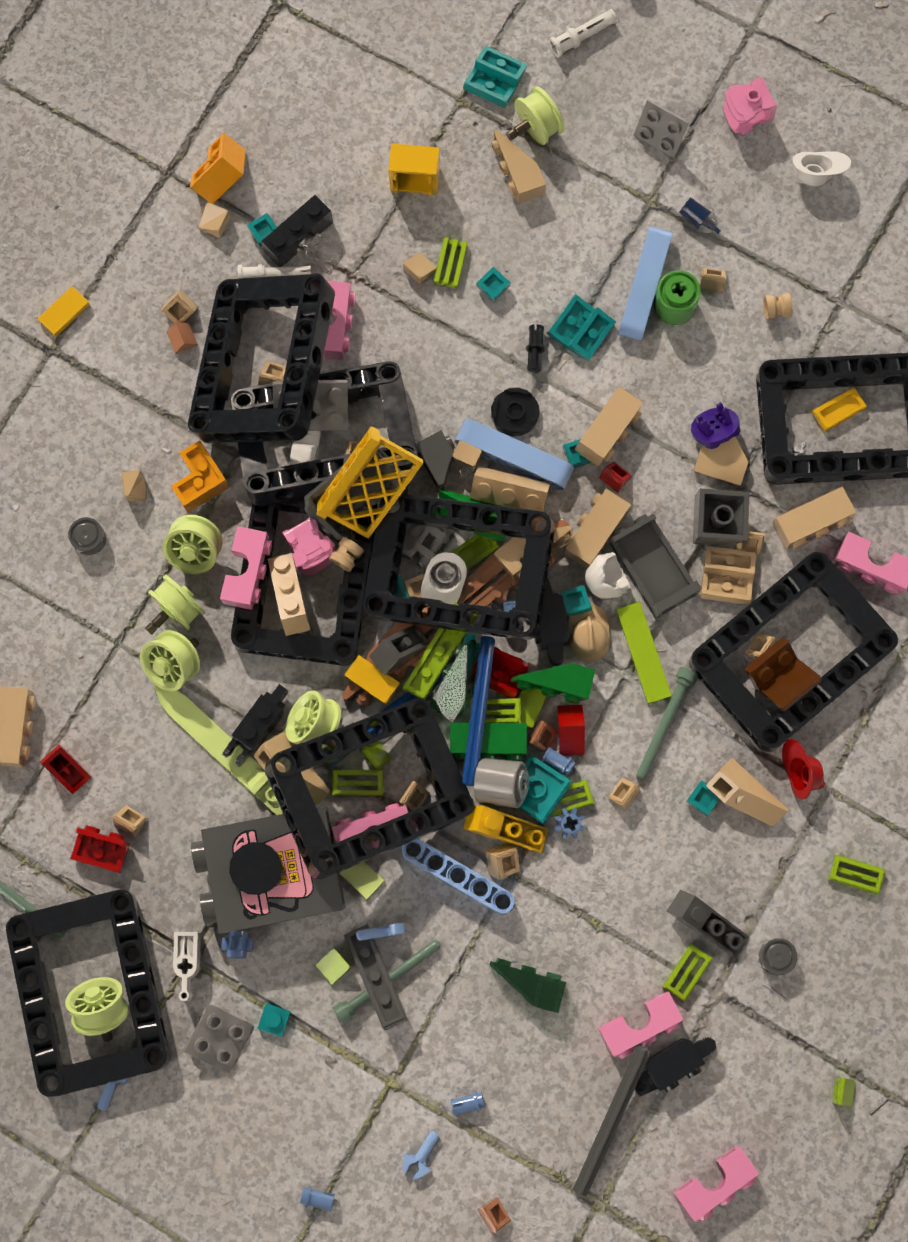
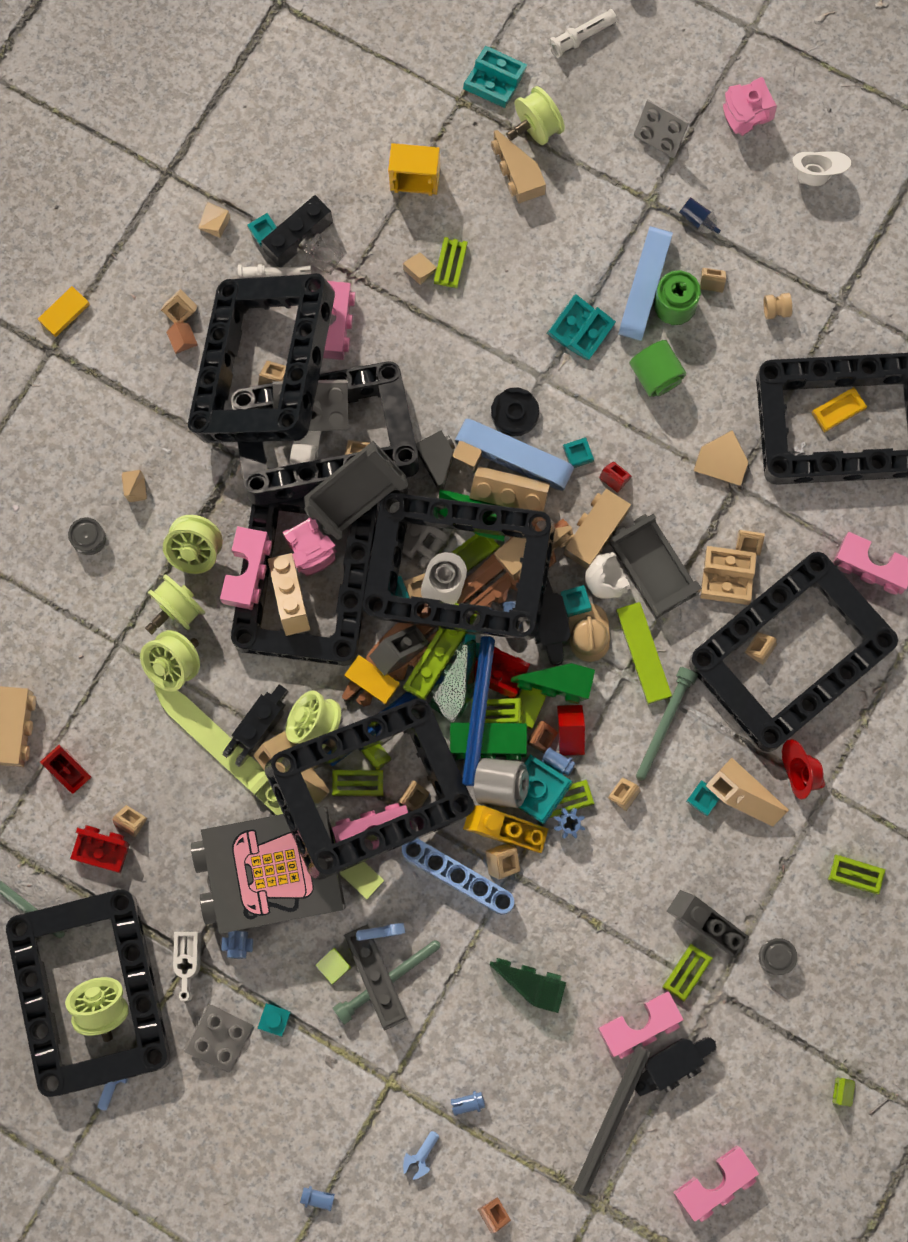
(203, 481): light orange panel -> none
(220, 170): light orange panel -> none
(255, 868): black tile -> none
(346, 554): tan wheel -> none
(354, 468): yellow fence -> none
(493, 284): teal plate -> none
(535, 348): black axle -> none
(609, 427): tan brick -> none
(658, 368): none -> bright green piece
(715, 426): dark purple plate -> none
(720, 517): dark grey slope -> none
(782, 675): reddish brown bracket -> none
(814, 519): tan brick -> none

